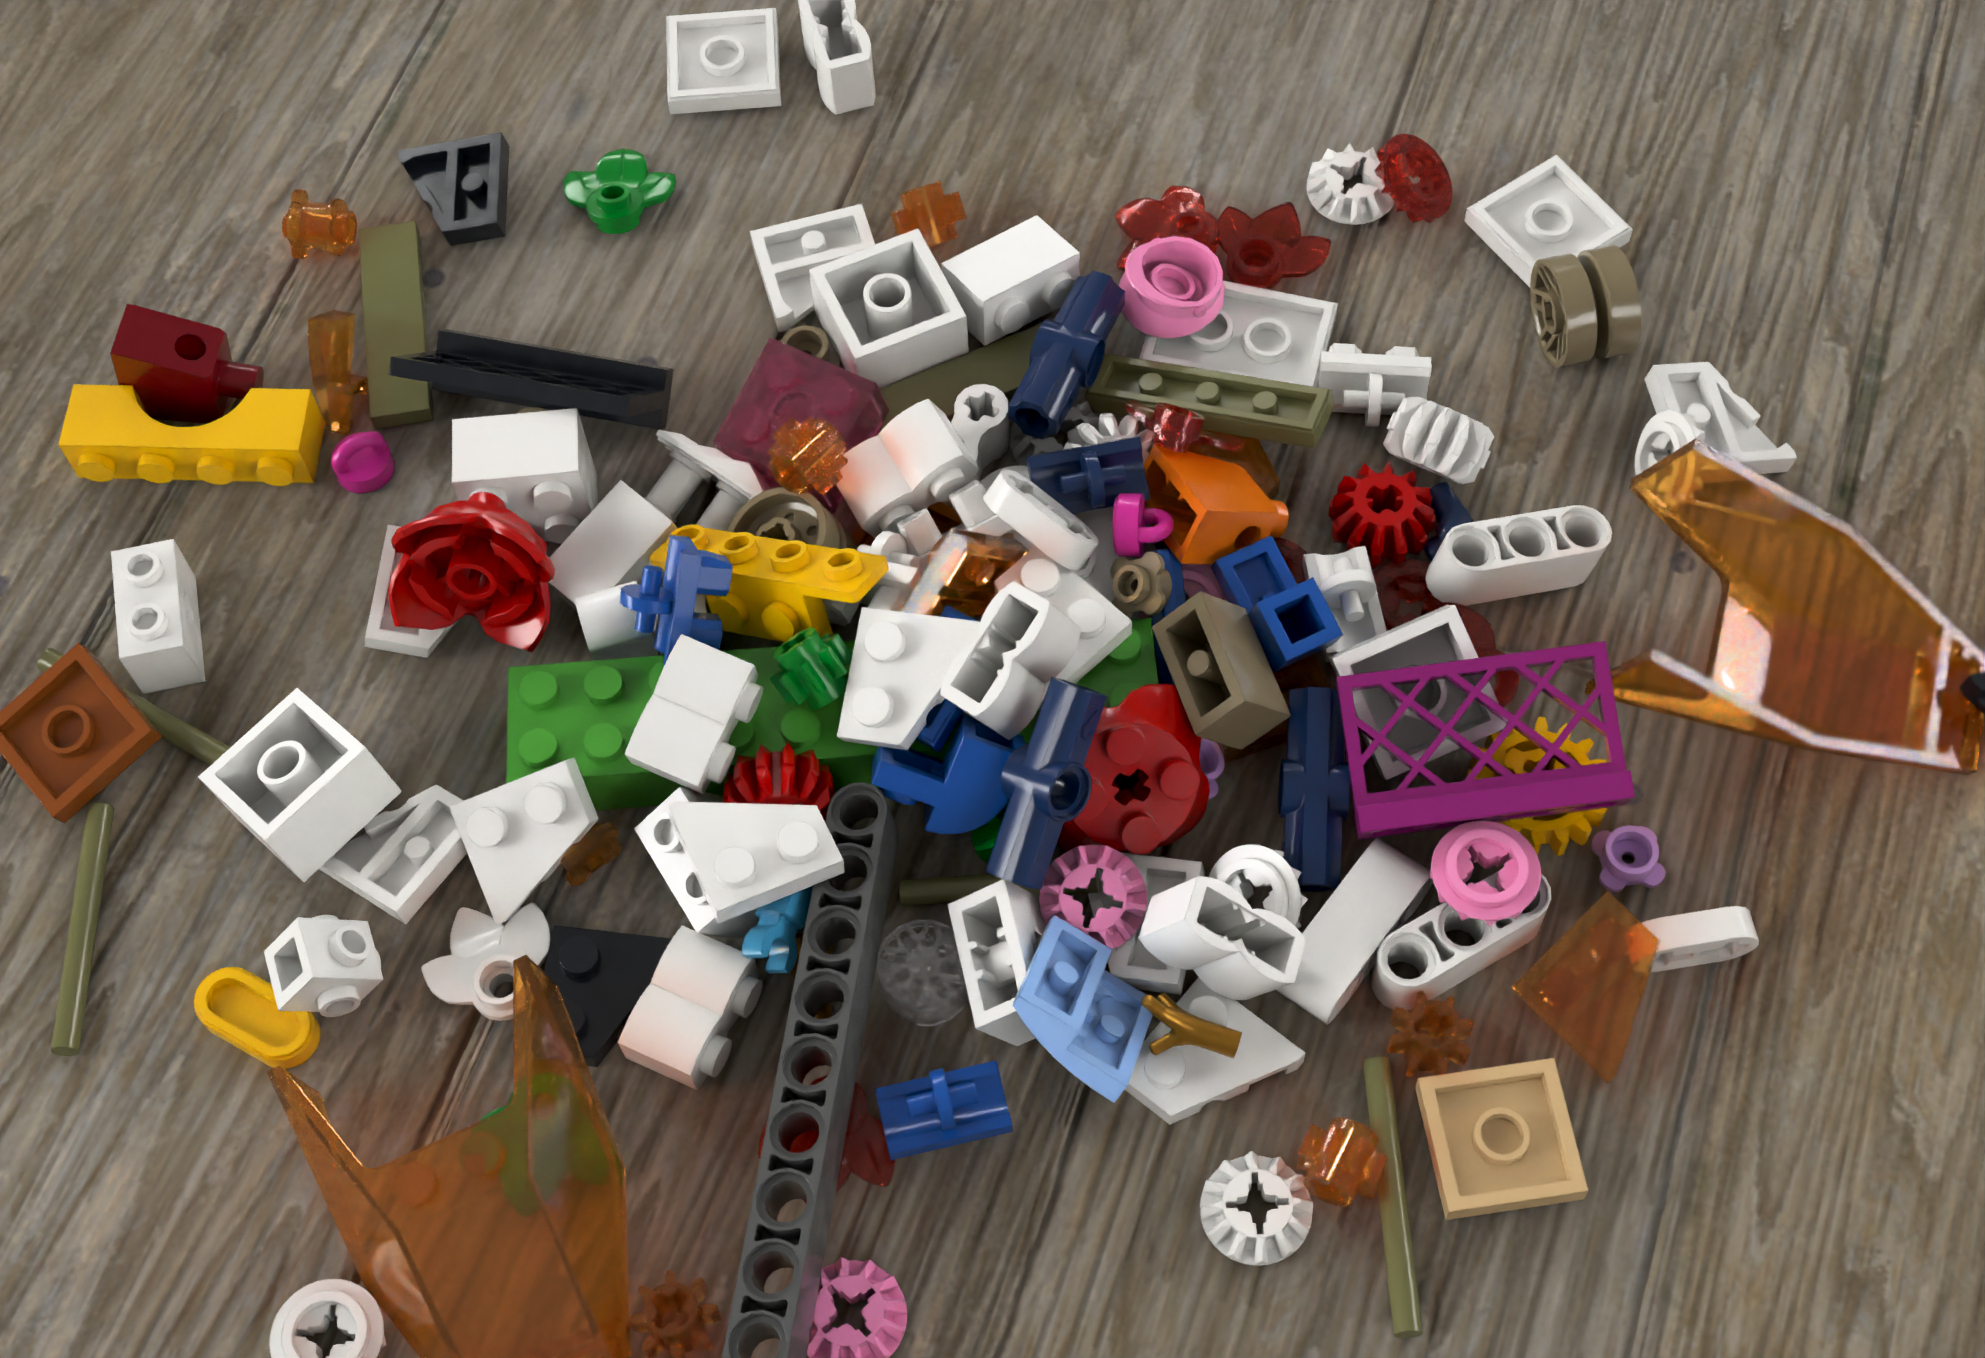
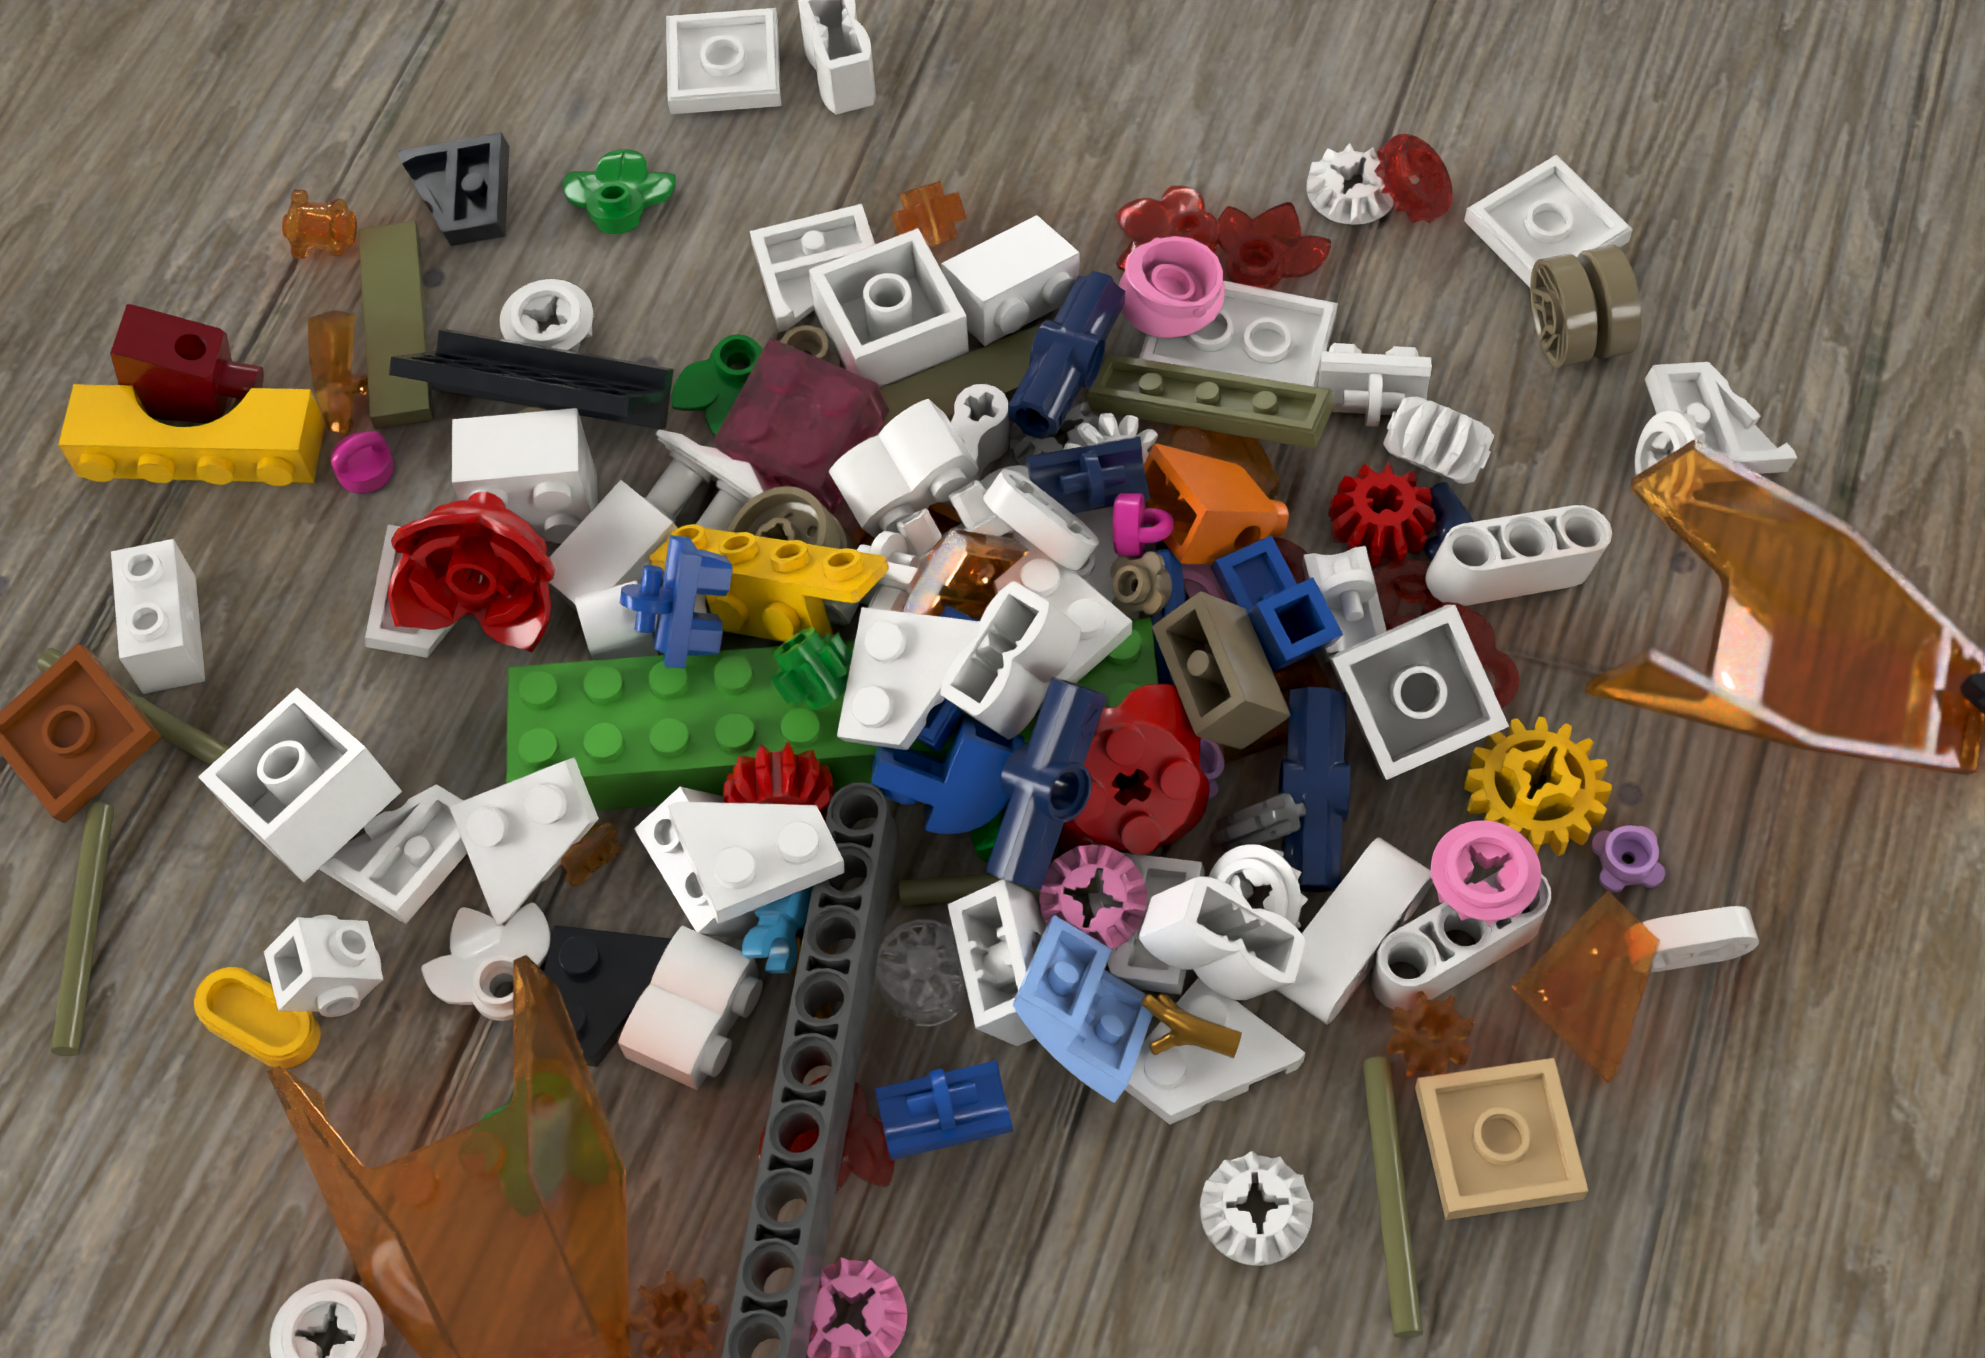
(540, 301): none -> white gear
(694, 714): white brick -> none
(712, 384): none -> green plate
(807, 456): clear orange gear -> none
(1179, 427): clear red plate -> none
(1259, 823): none -> dark grey axle
(1341, 1162): clear orange gear -> none
(1493, 798): magenta fence -> none

